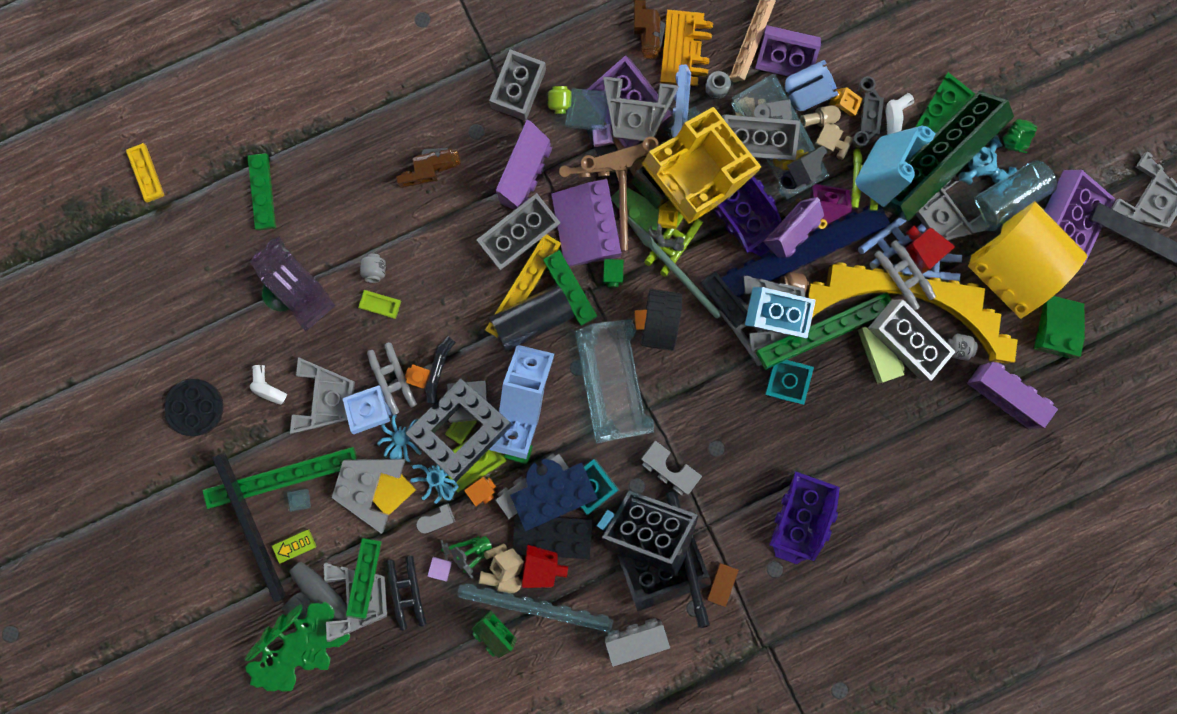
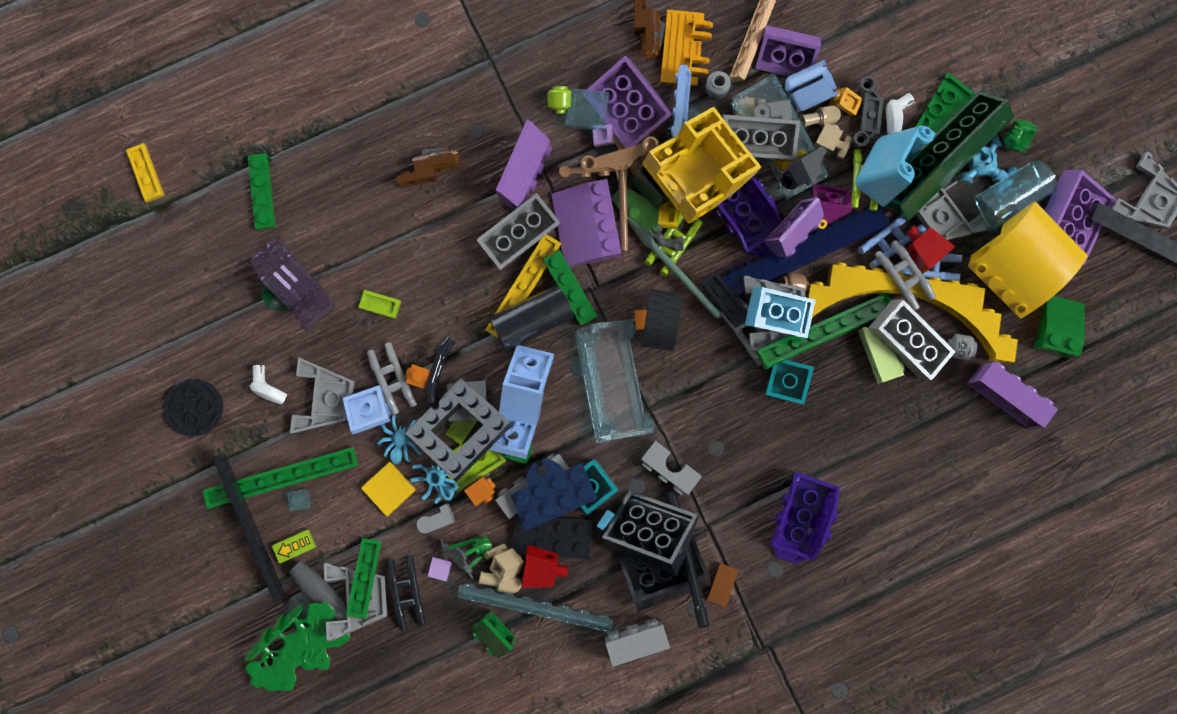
(358, 485): light grey wing -> none
(373, 268): light grey head -> none
(517, 85): light grey brick -> none
(613, 272): green brick -> none
(636, 118): light grey wing -> none

